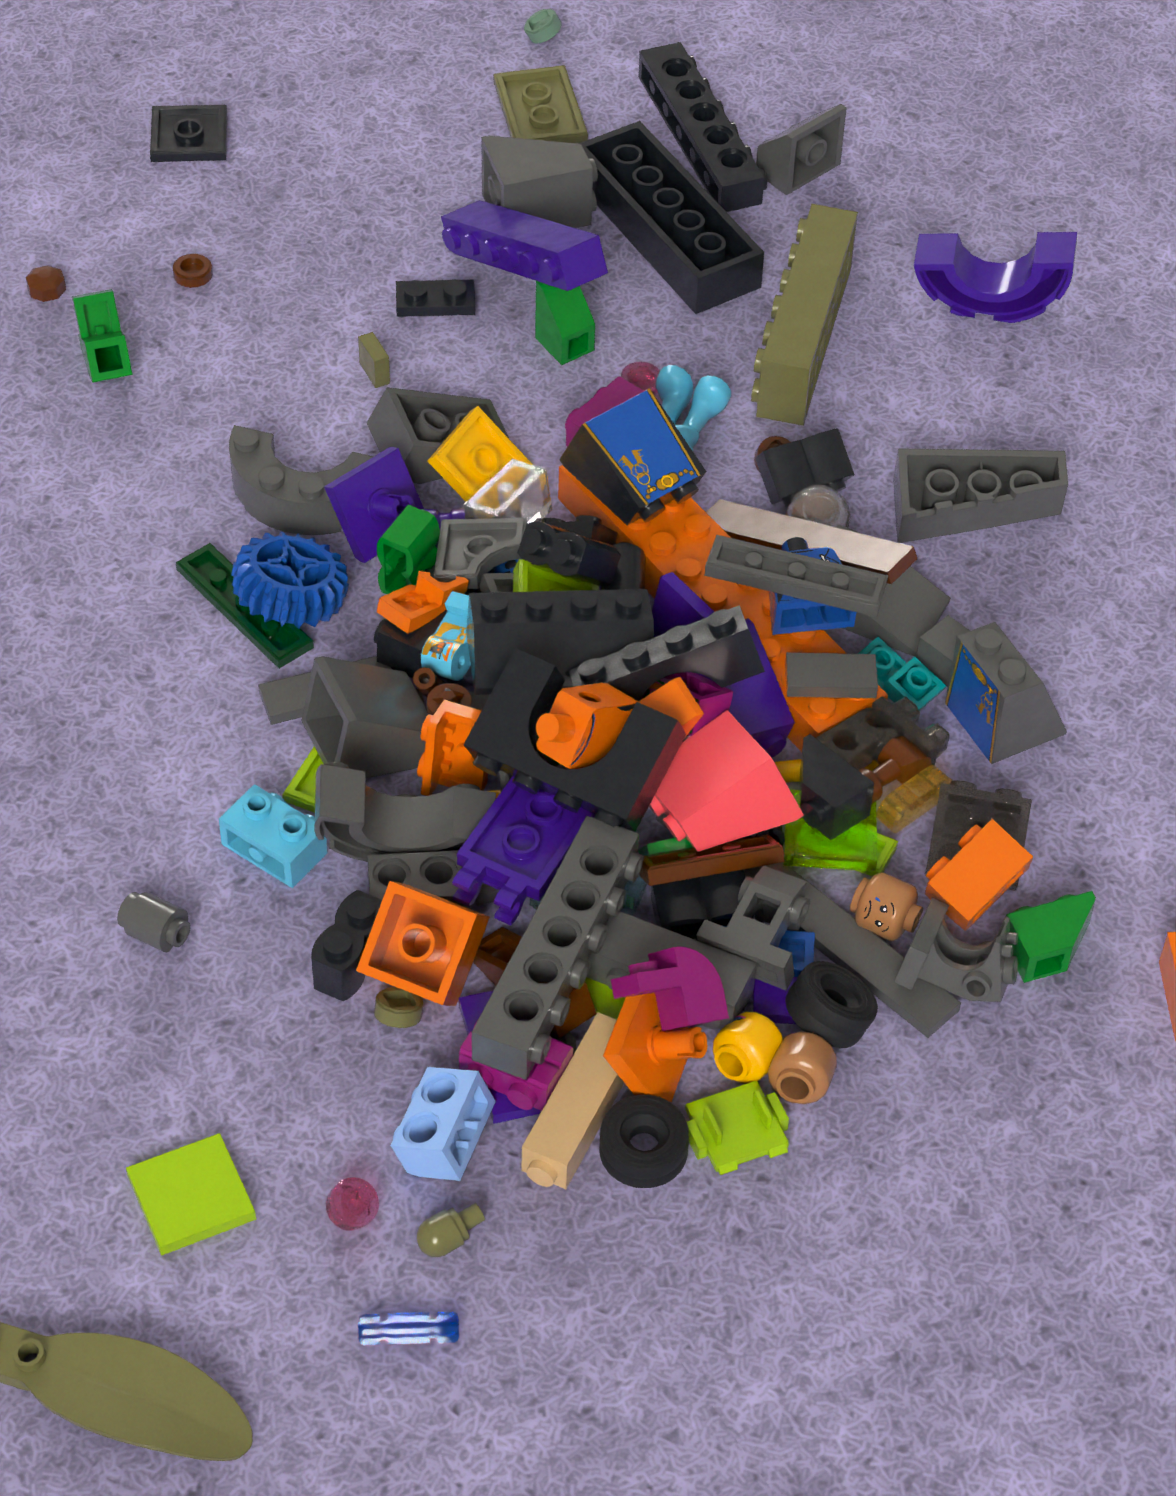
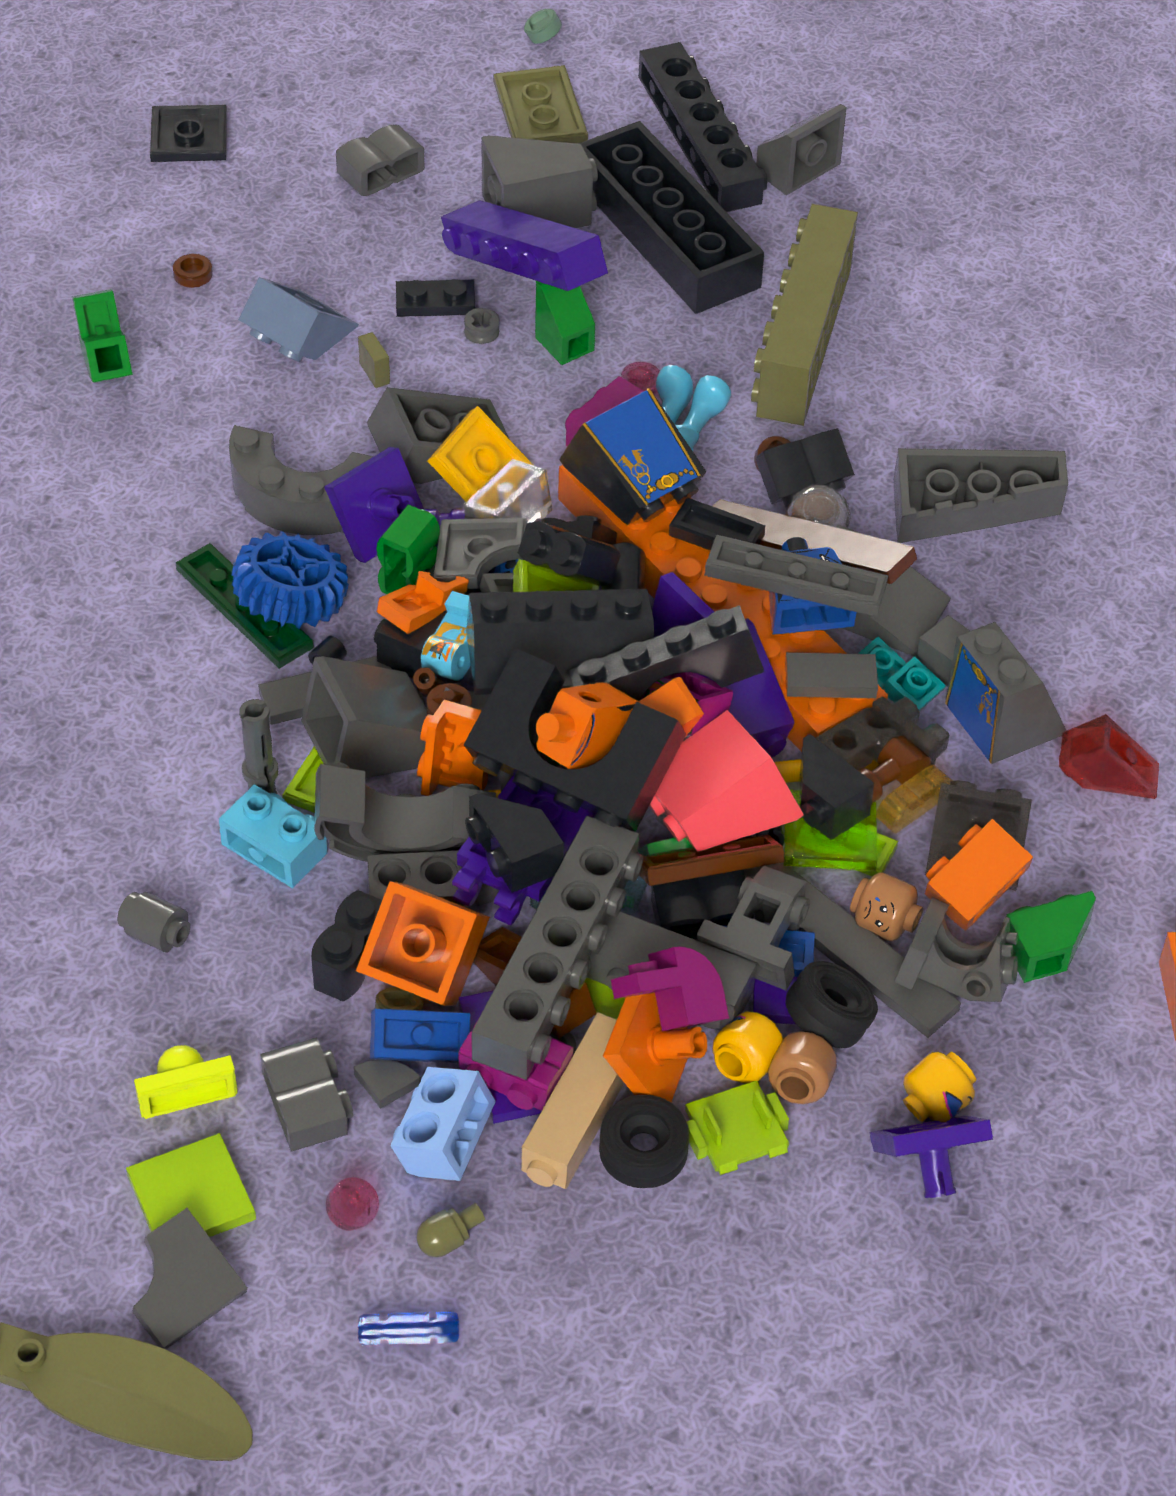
(45, 283): reddish brown tile -> none
(184, 1082): none -> neon yellow tile
(187, 1282): none -> dark grey tile
(259, 764): none -> dark grey pin
(293, 320): none -> sand blue slope
(305, 1093): none -> dark grey brick
(329, 647): none -> black piece
(379, 160): none -> dark grey brick
(386, 1080): none -> dark grey tile
(417, 1035): none -> blue plate
(481, 316): none -> dark grey bush
(516, 840): none -> black slope
(701, 523): none -> black tile
(932, 1143): none -> dark purple tile
(939, 1087): none -> yellow head
(1006, 290): dark purple brick -> none
(1108, 759): none -> clear red slope

